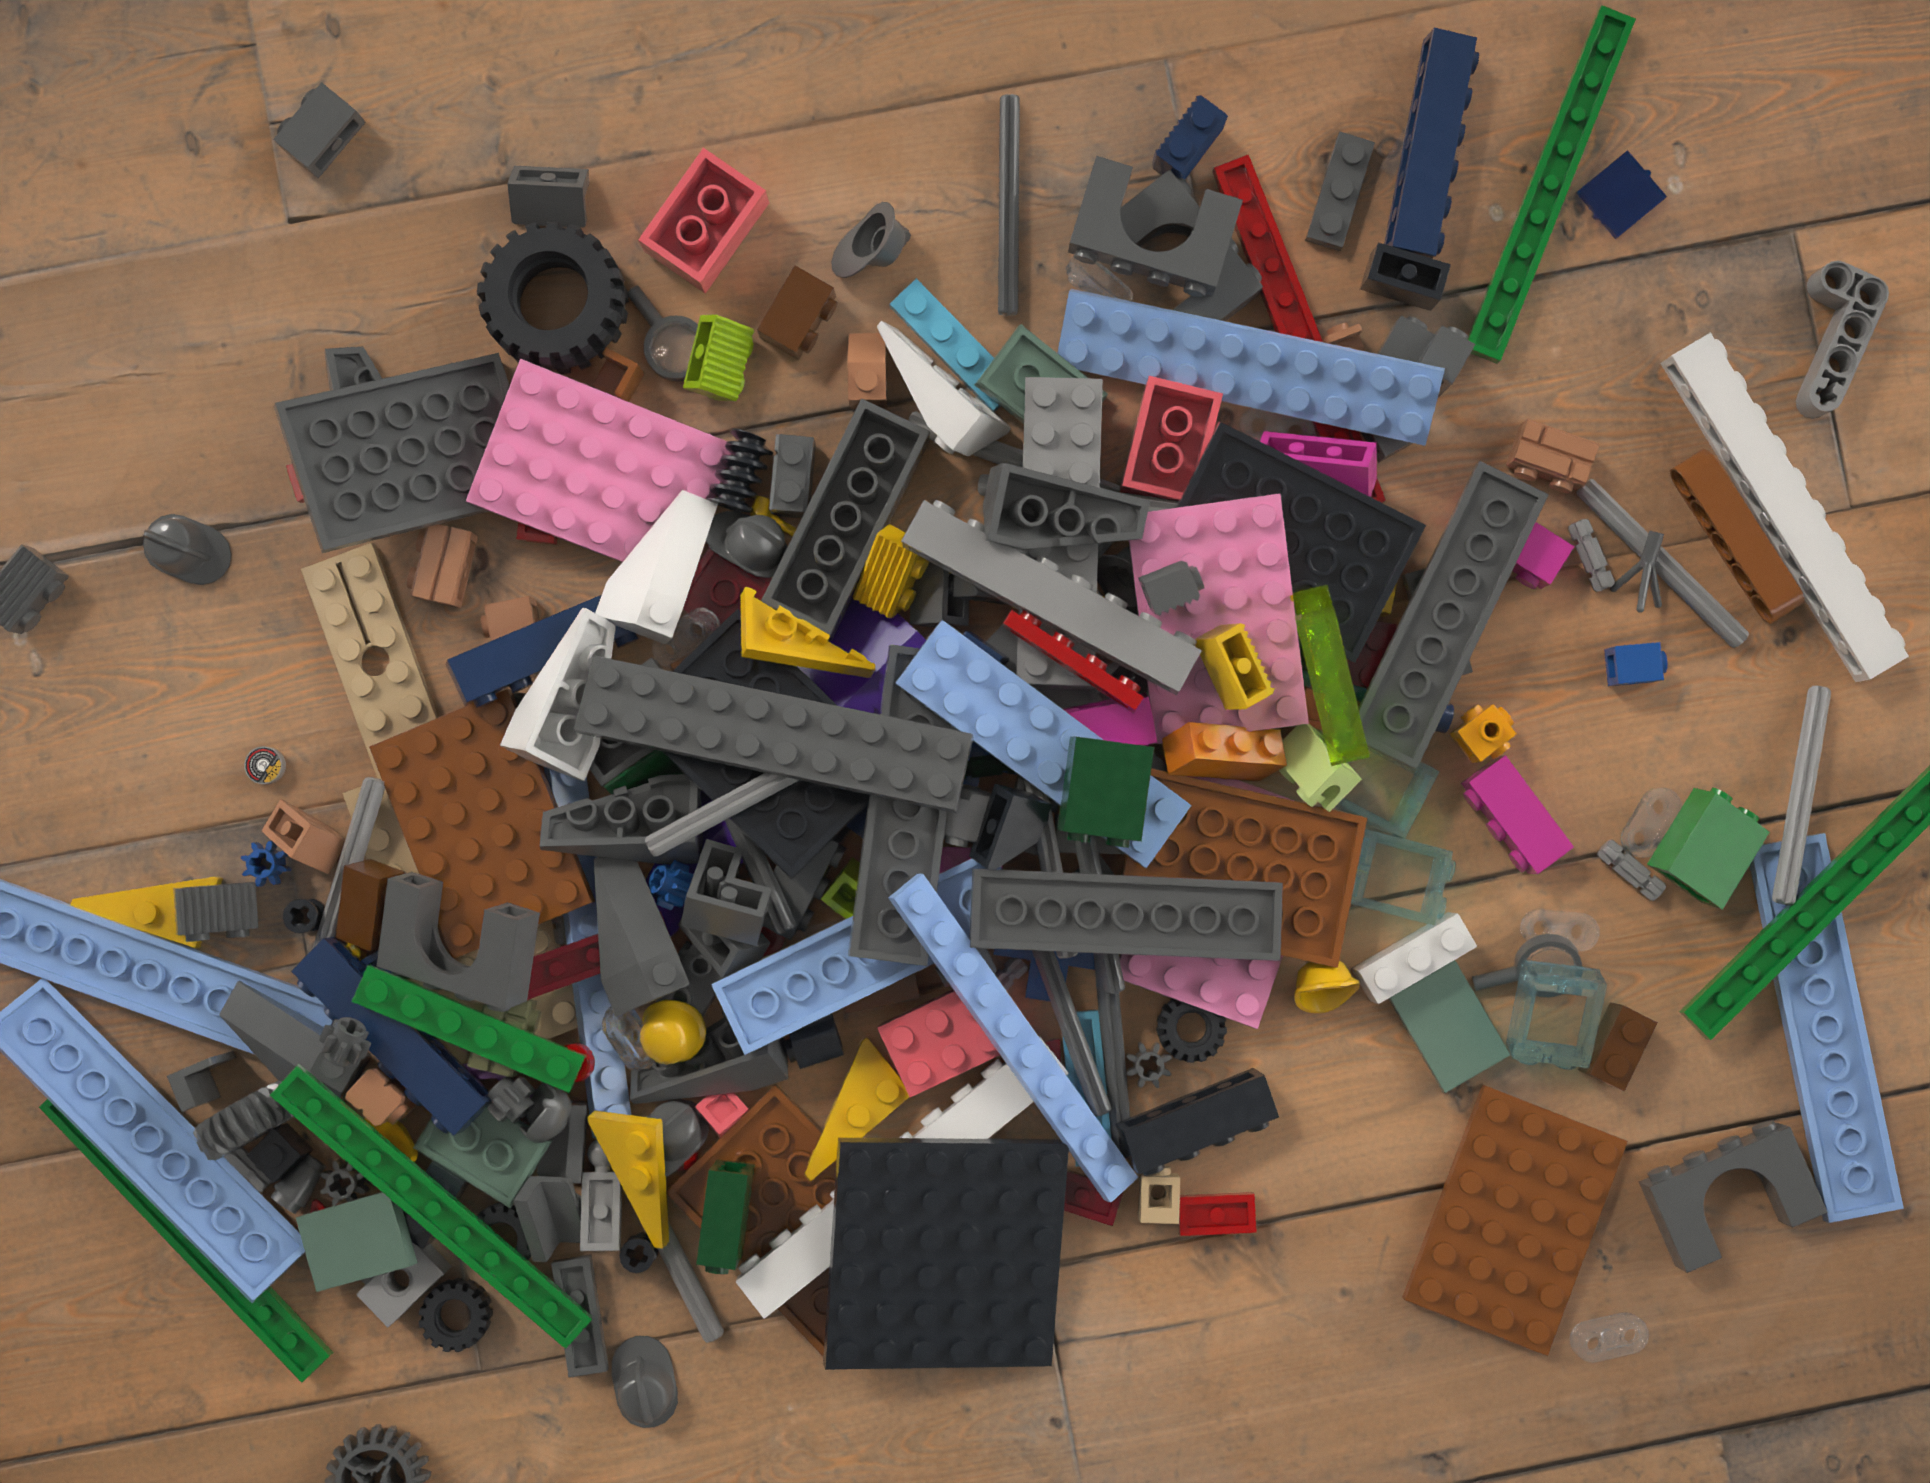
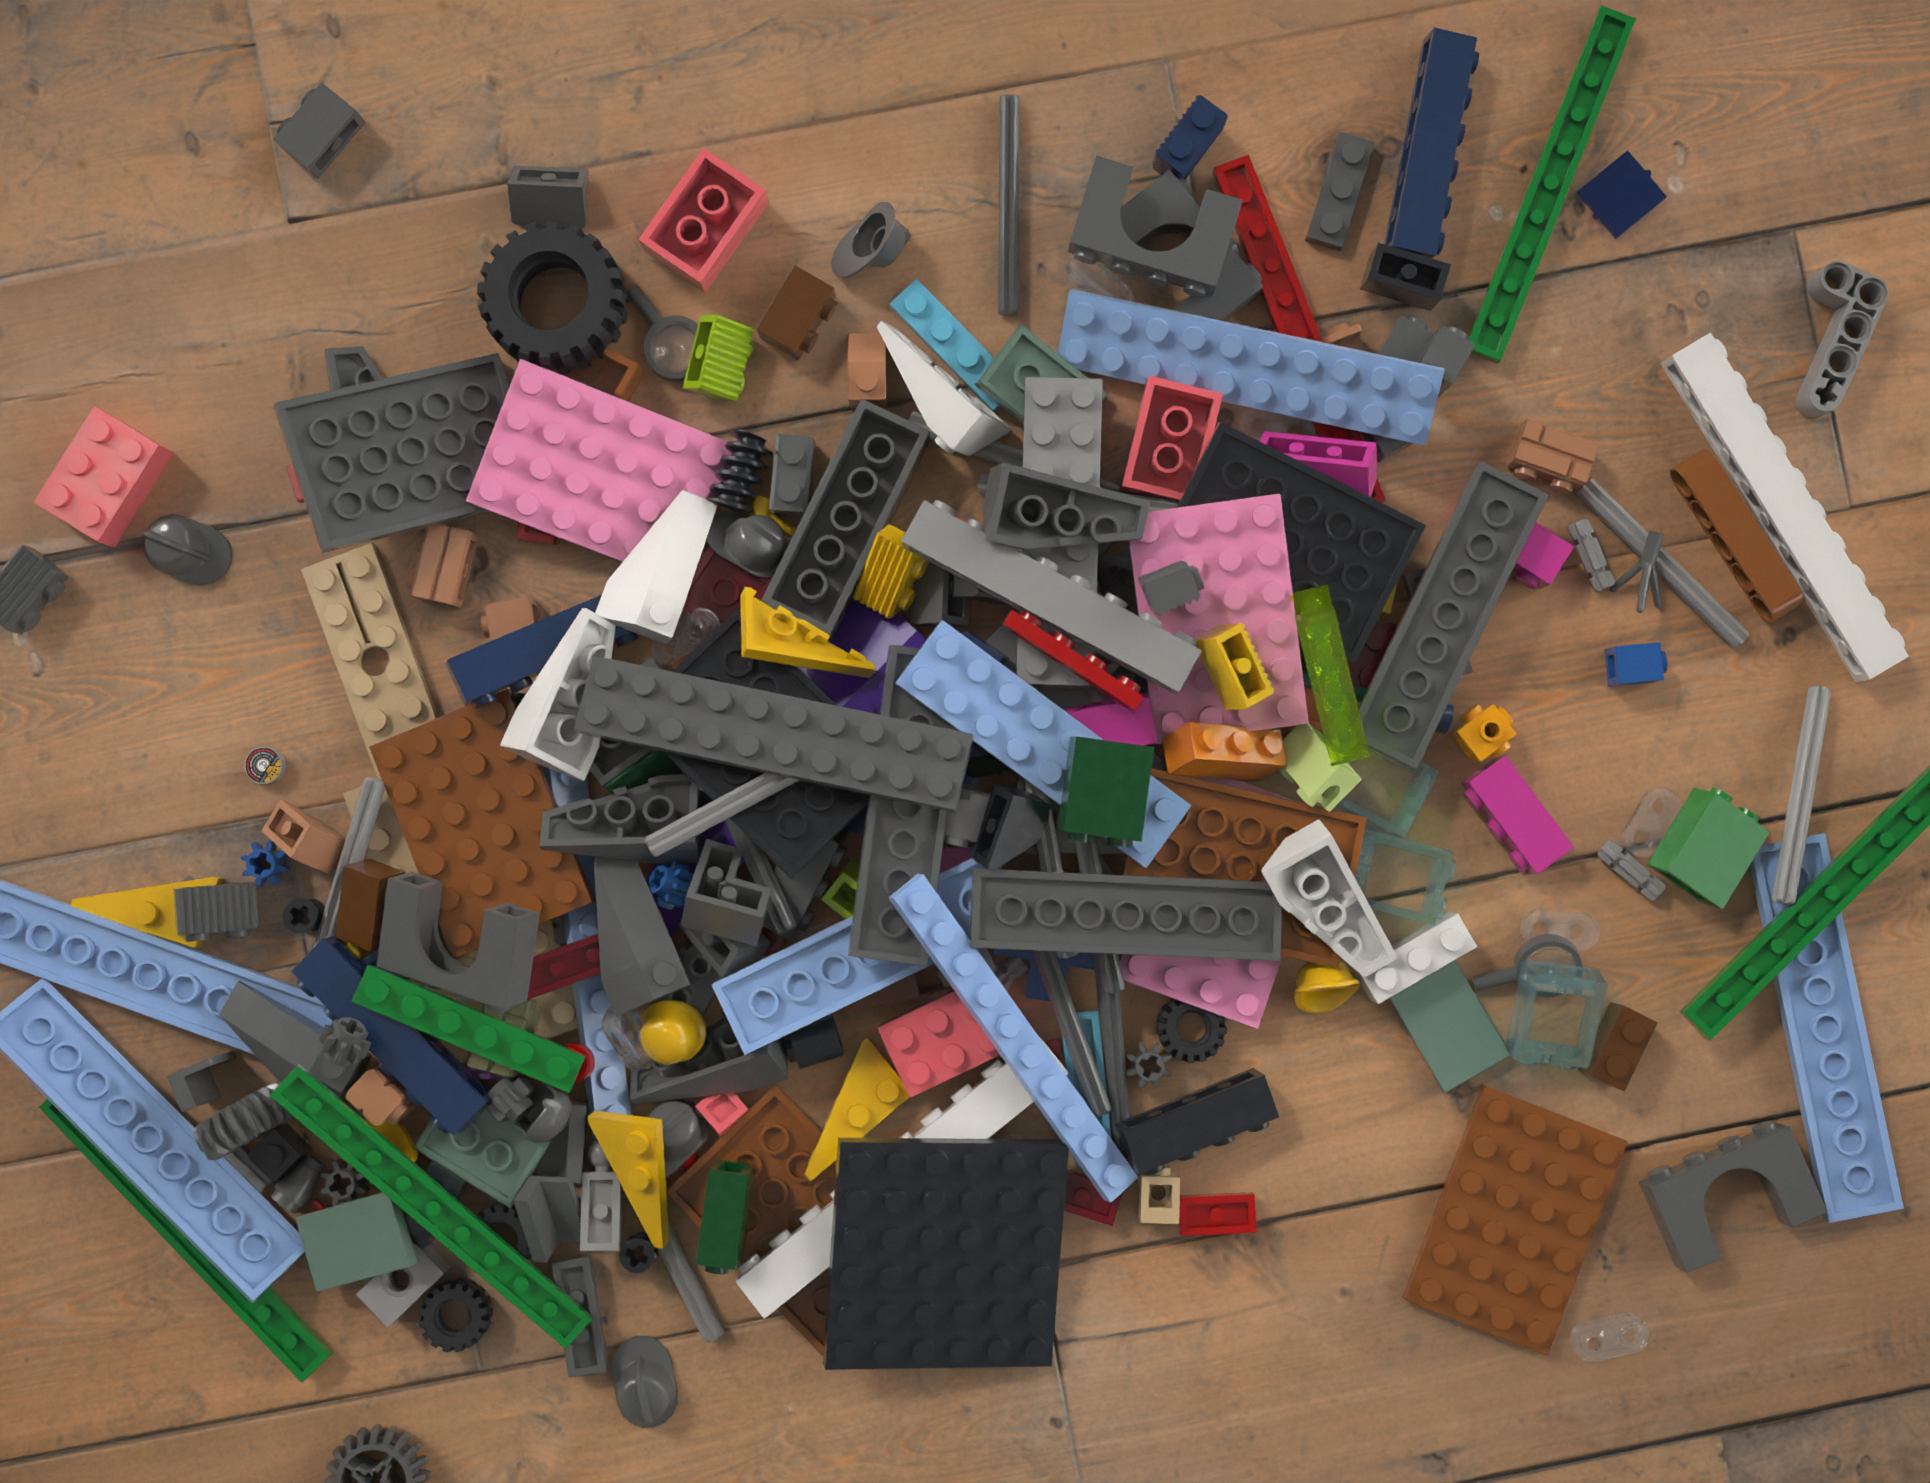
(103, 477): none -> coral brick
(1321, 892): none -> white wedge

